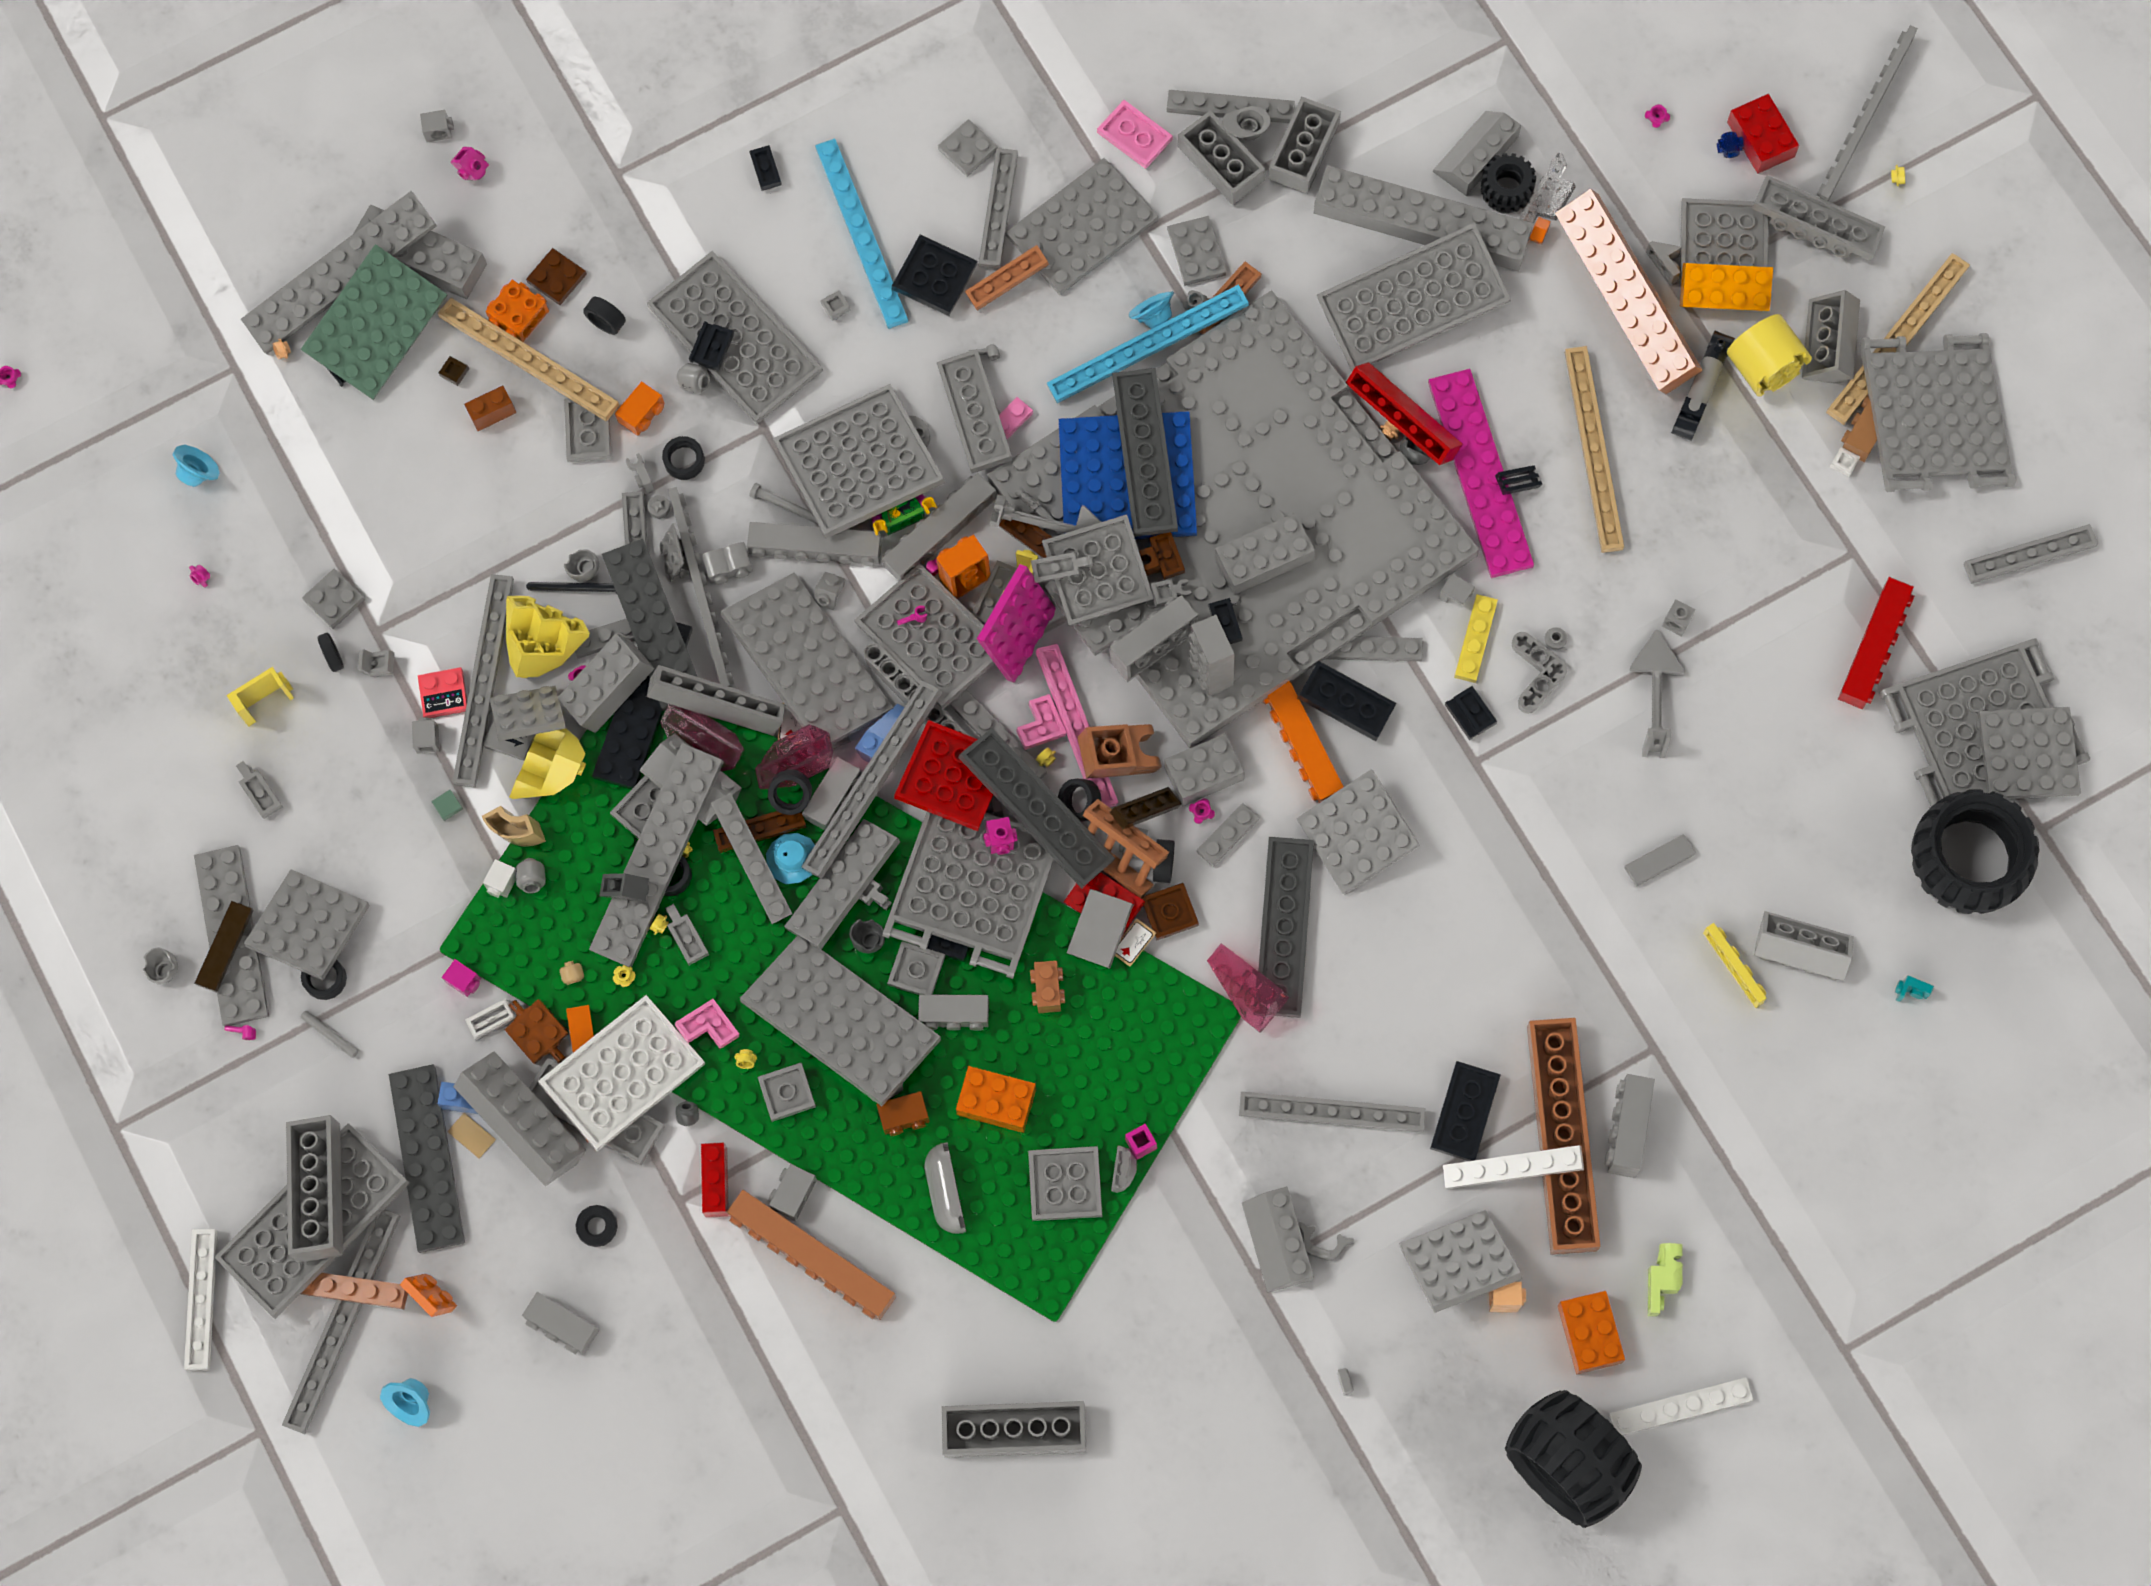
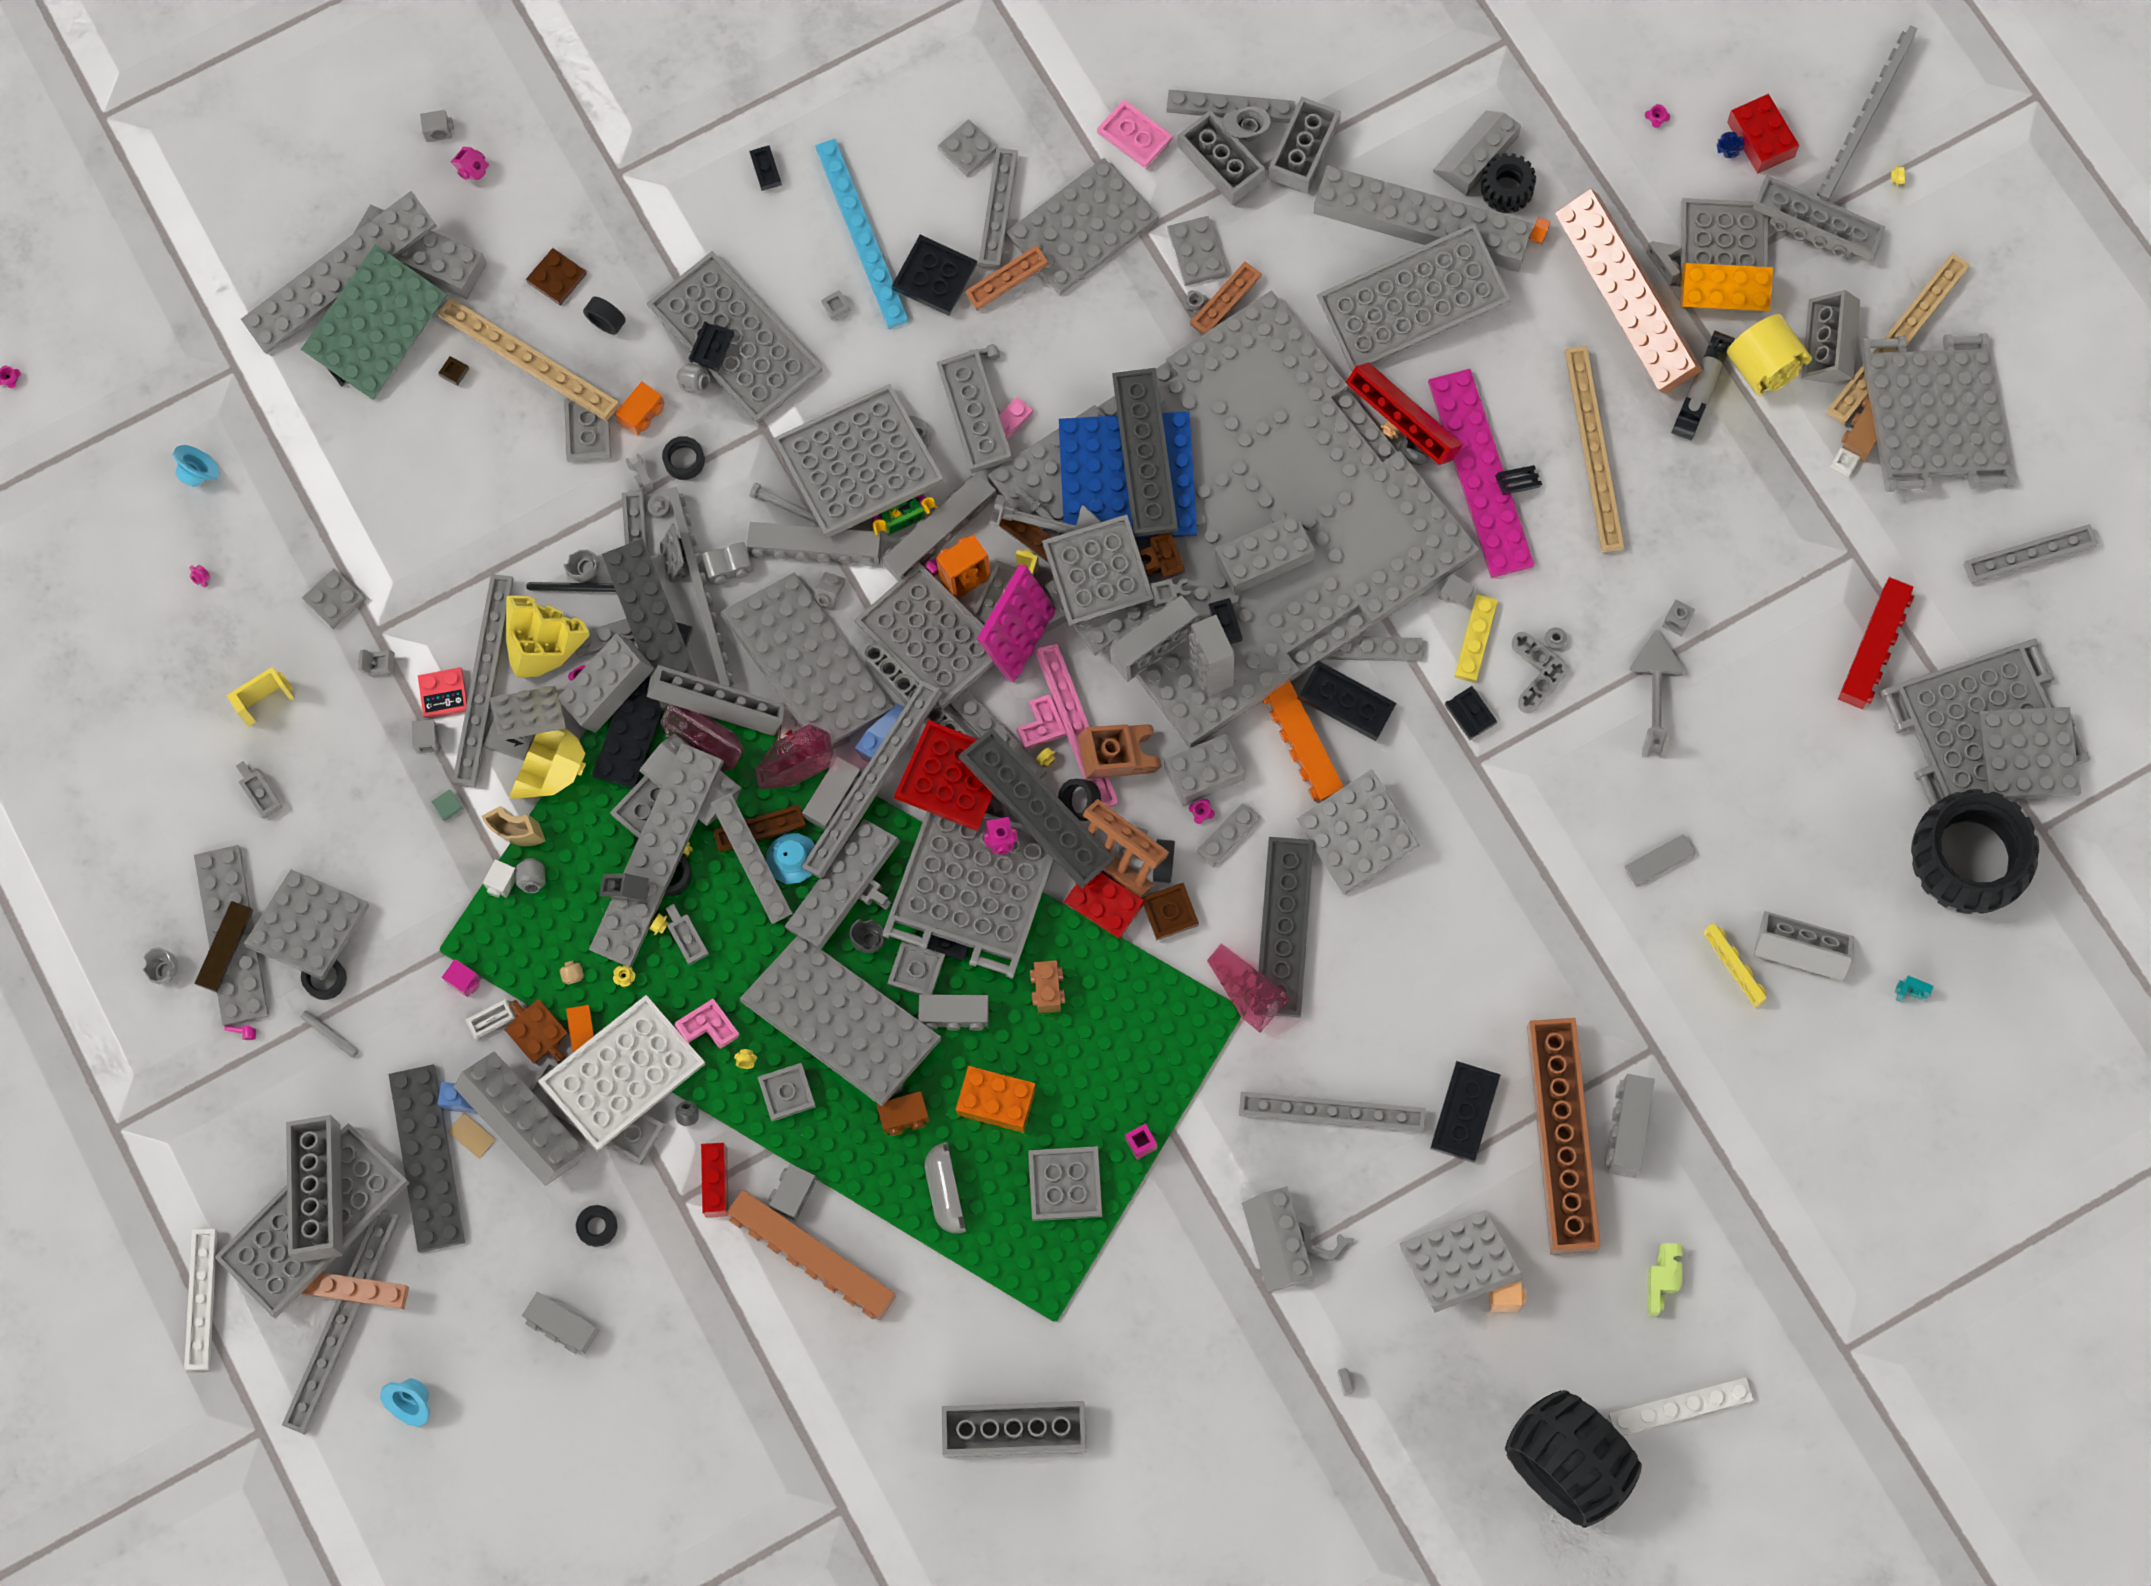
(281, 349): light nougat plate -> none
(330, 652): black tyre -> none
(428, 1294): orange plate -> none
(490, 408): dark orange brick -> none
(517, 310): orange brick -> none
(778, 804): black tyre -> none
(919, 618): dark pink hand -> none
(1059, 566): light grey plate -> none
(1100, 928): light grey tile -> none
(1124, 1169): light grey plate -> none
(1134, 942): white sticker -> none
(1145, 808): dark brown tile -> none
(1147, 343): medium azure plate -> none
(1153, 310): medium azure hat -> none
(1513, 1167): white plate -> none
(1551, 193): clear bracket -> none
(1591, 1332): orange brick -> none

